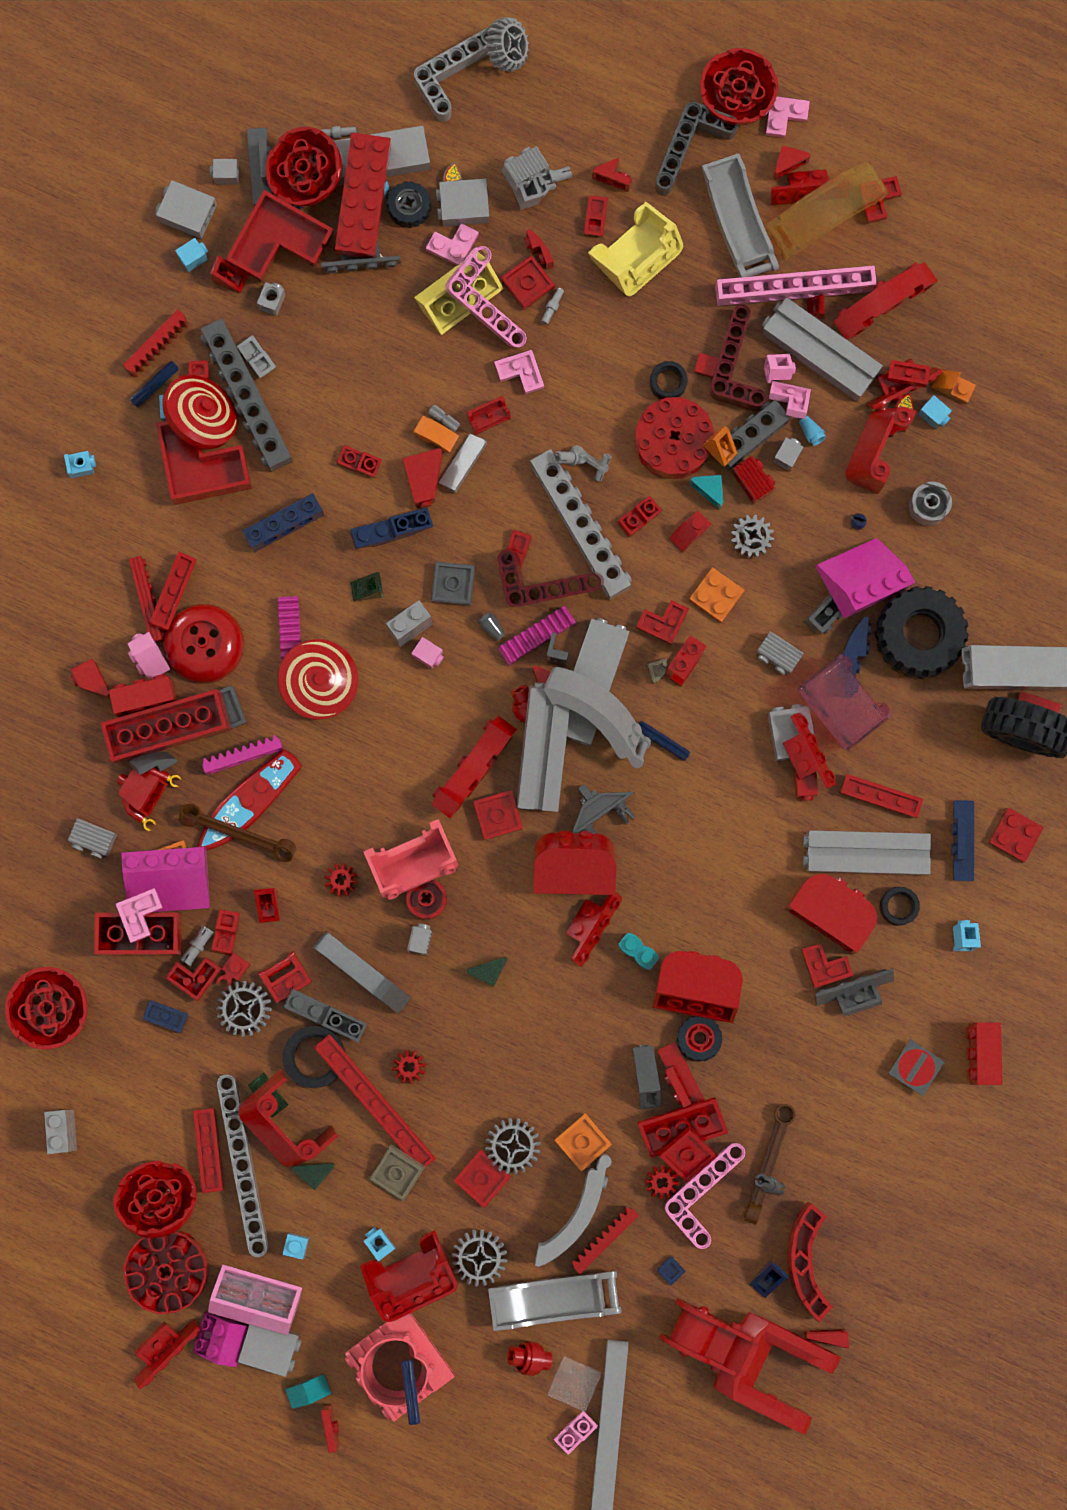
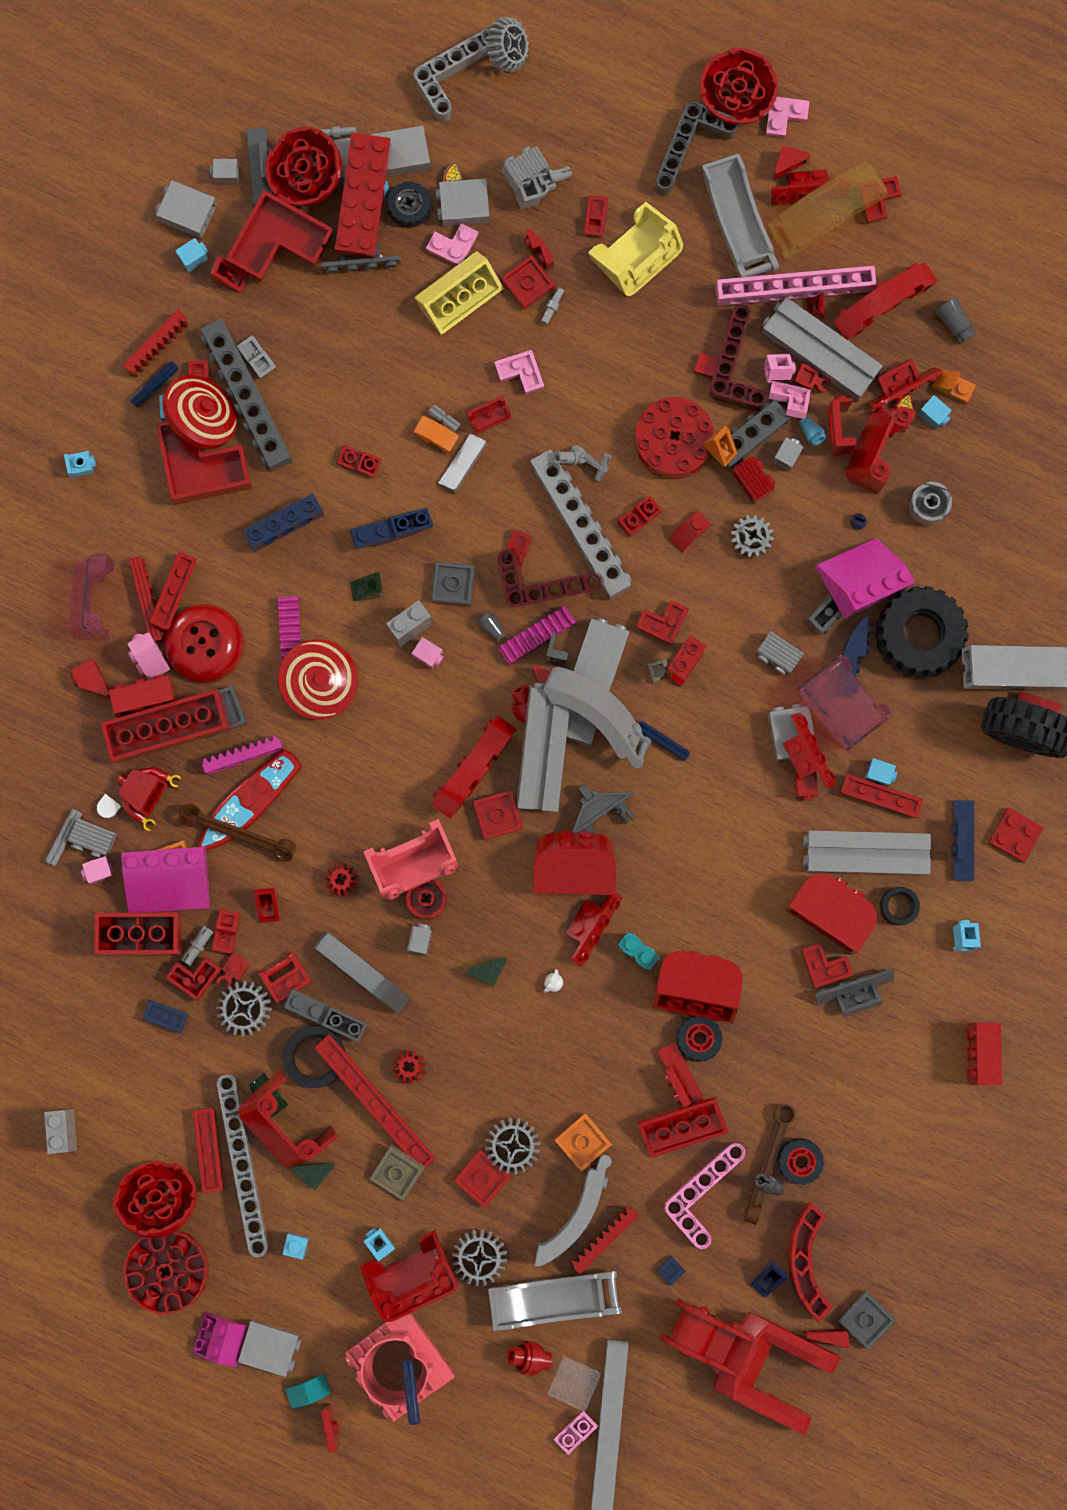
(22, 1012): red brick -> none
(62, 839): none -> light grey axle
(83, 623): none -> clear pink windscreen
(97, 870): none -> bright pink brick
(108, 807): none -> white tile
(133, 912): bright pink plate -> none
(160, 760): dark grey slope -> none
(161, 1348): red bracket -> none
(255, 1300): brick -> none
(274, 306): light grey brick -> none
(423, 476): red slope -> none
(480, 302): bright pink beam -> none
(553, 982): none -> white piece
(607, 174): red slope -> none
(646, 1077): dark grey slope -> none
(662, 1189): red gear -> none
(668, 365): black tyre -> none
(687, 1154): red plate -> none
(710, 488): teal slope -> none
(716, 595): orange plate -> none
(808, 378): none -> red plate
(813, 1164): none -> black wheel
(838, 445): none -> red panel
(867, 1320): none -> dark grey plate
(881, 772): none -> medium azure brick
(908, 373): red plate -> none
(916, 1067): piece -> none
(956, 320): none -> dark grey plant

